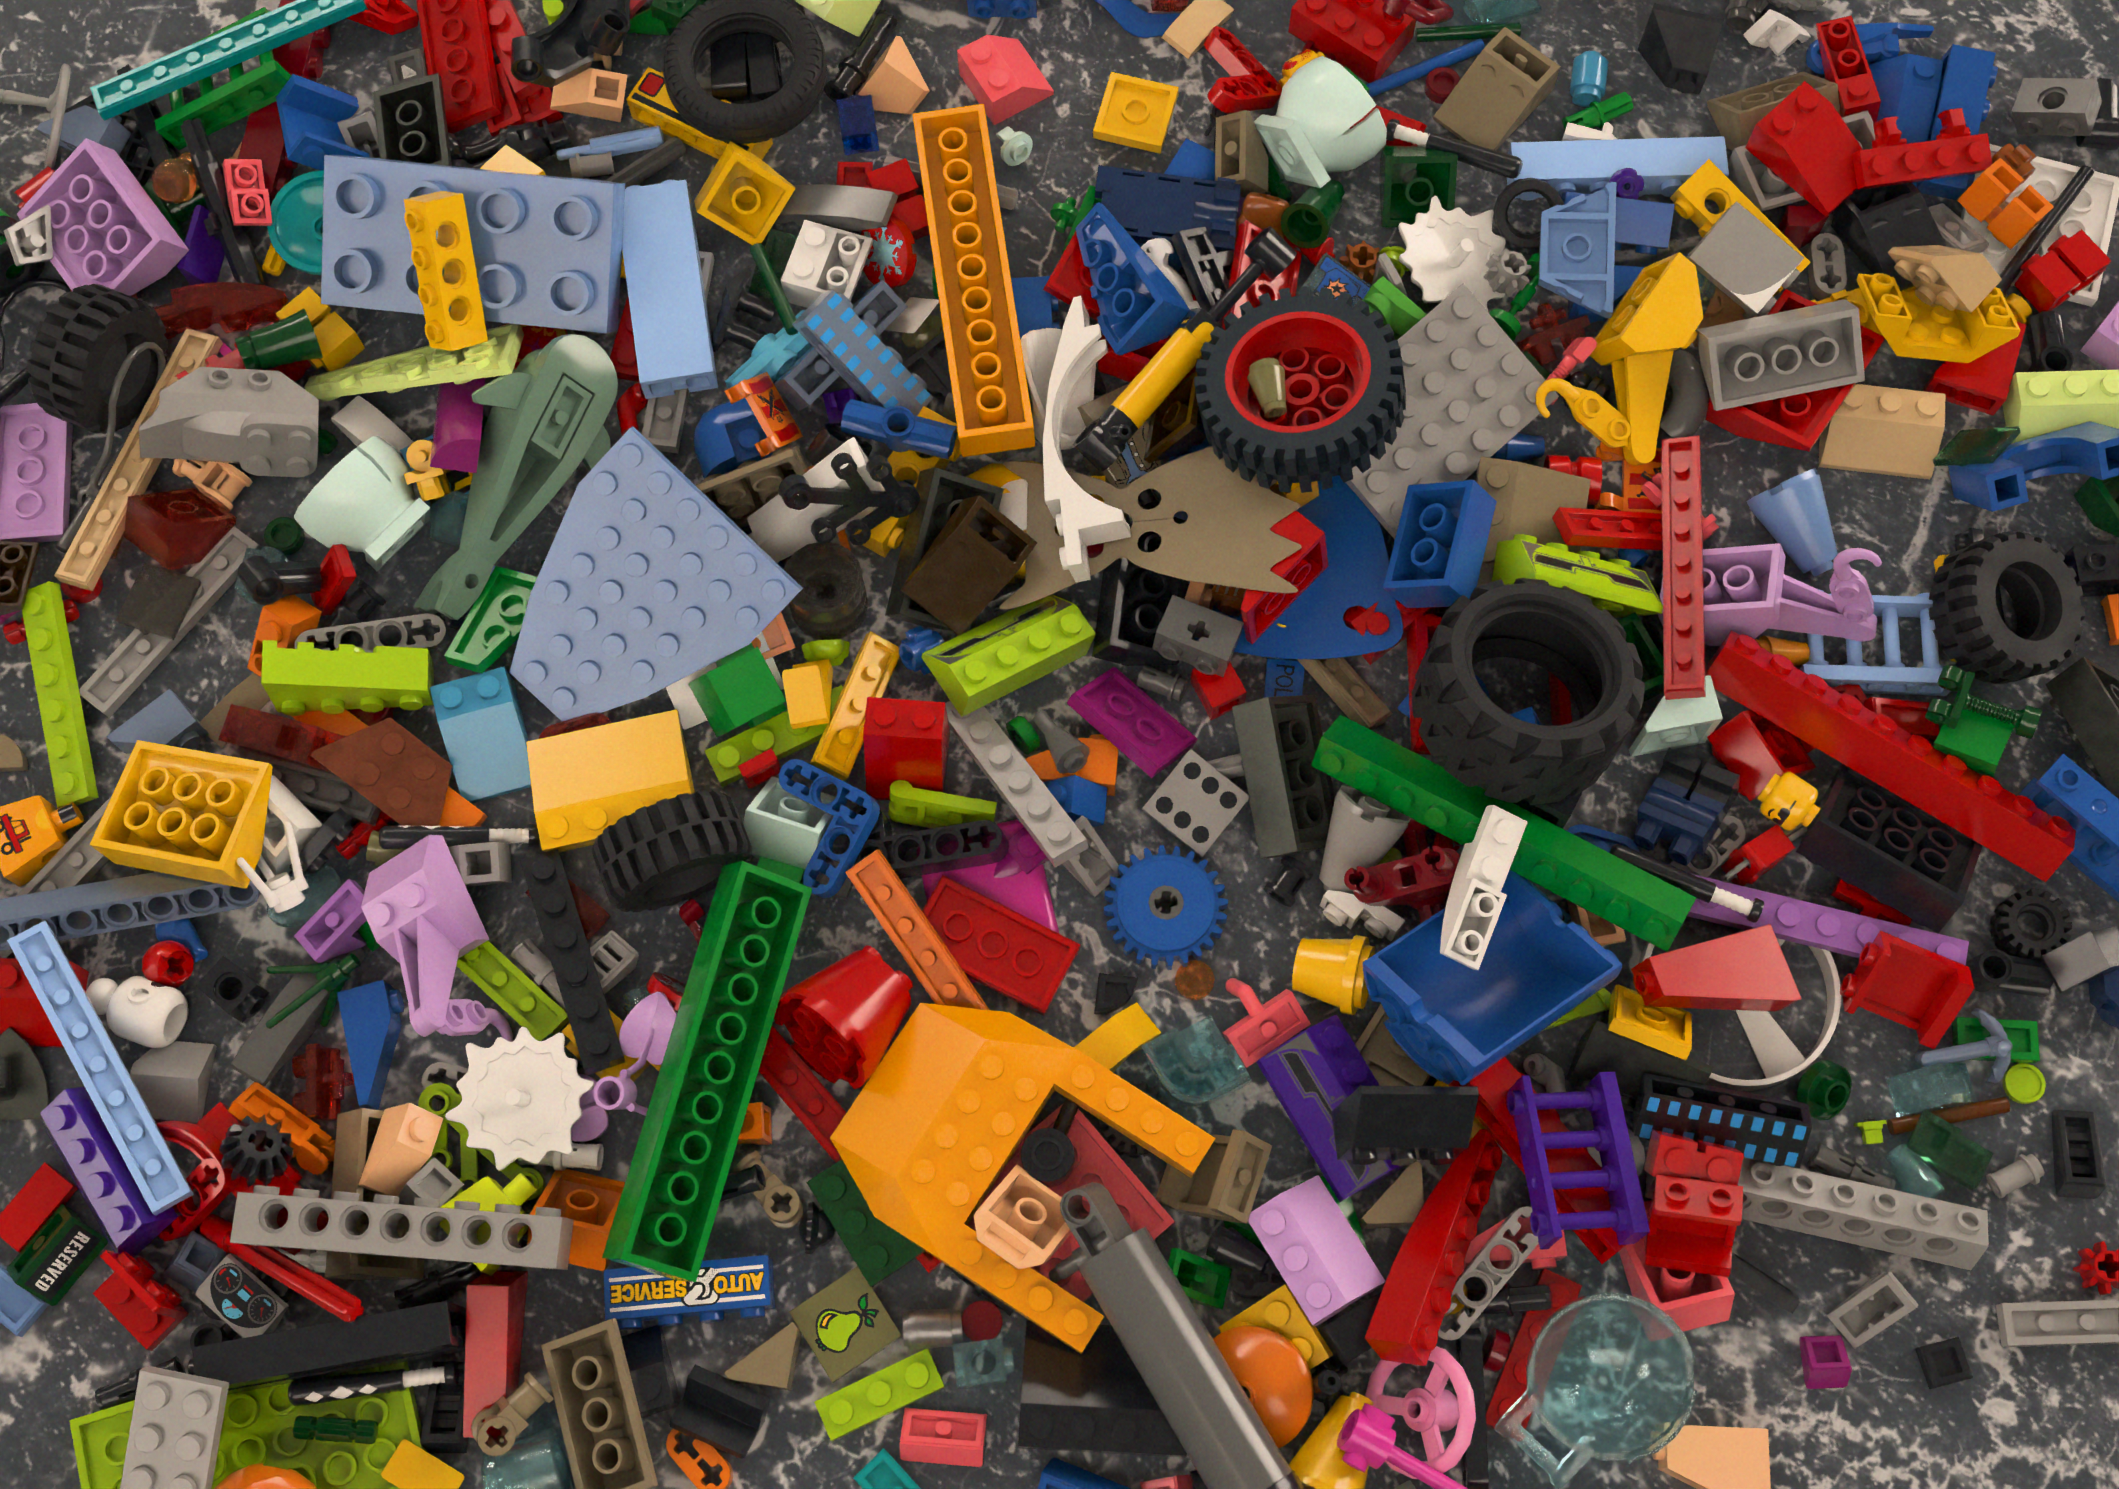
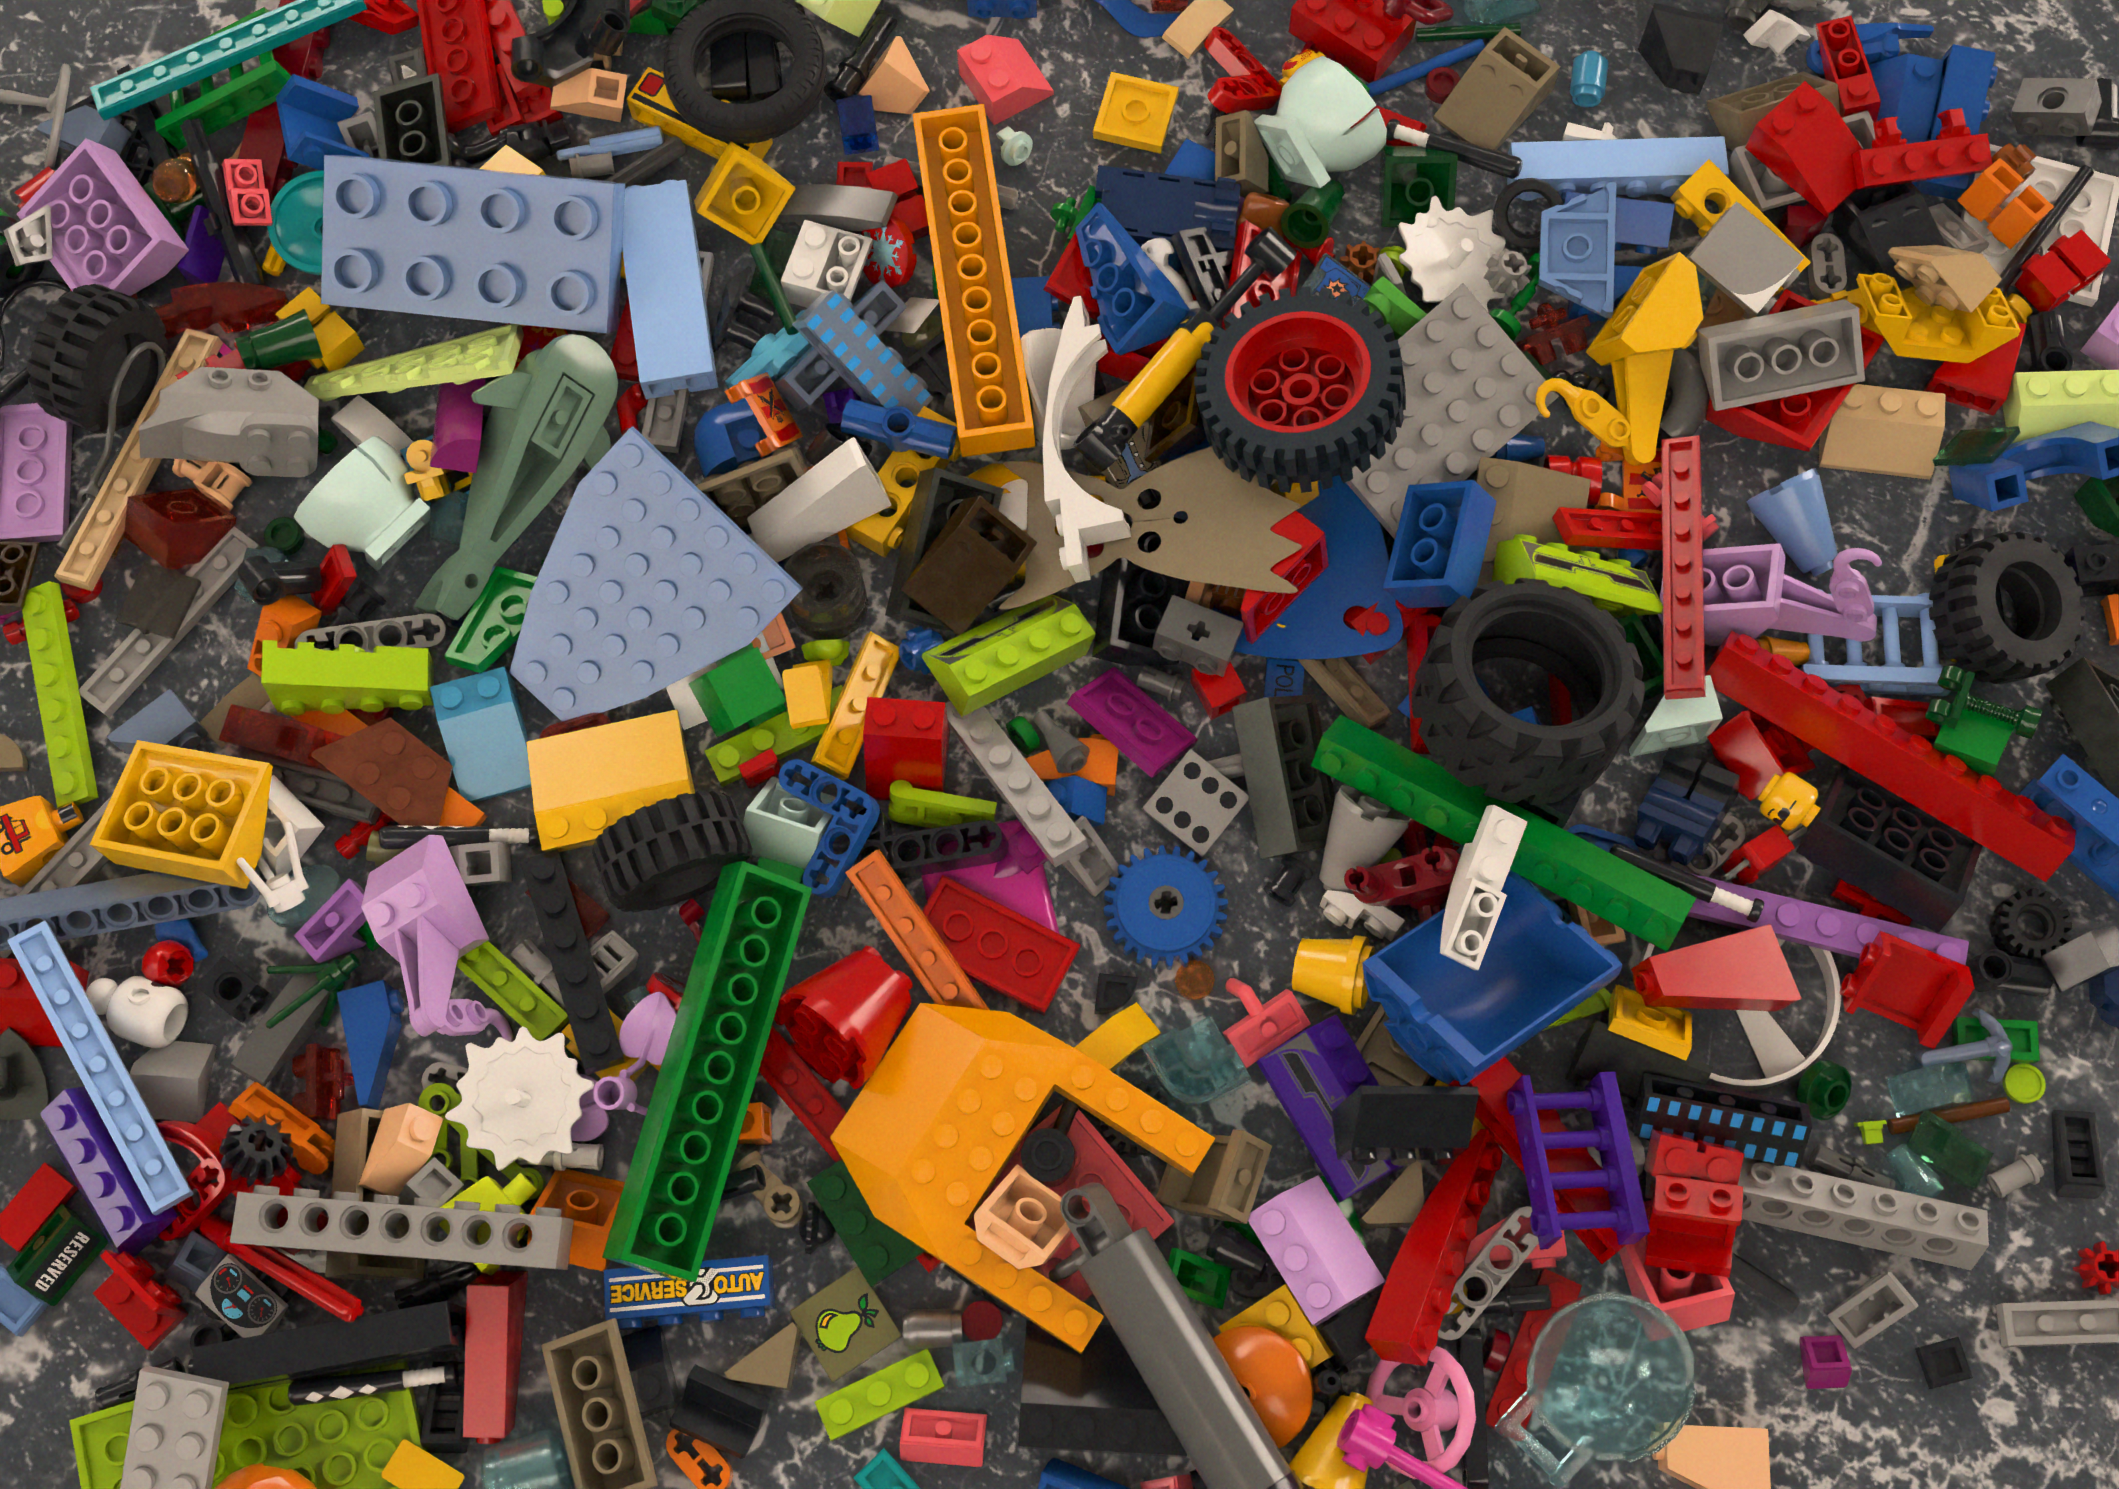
(334, 831): black plate -> none
(335, 1429): dark green axle -> none
(453, 252): yellow brick -> none
(509, 1416): dark tan connector -> none
(896, 501): black plant -> none
(1268, 385): olive cone -> none
(1545, 1072): light grey arm -> none
(1575, 353): coral hinge -> none
(1601, 112): green axle -> none
(1629, 176): dark purple plate -> none

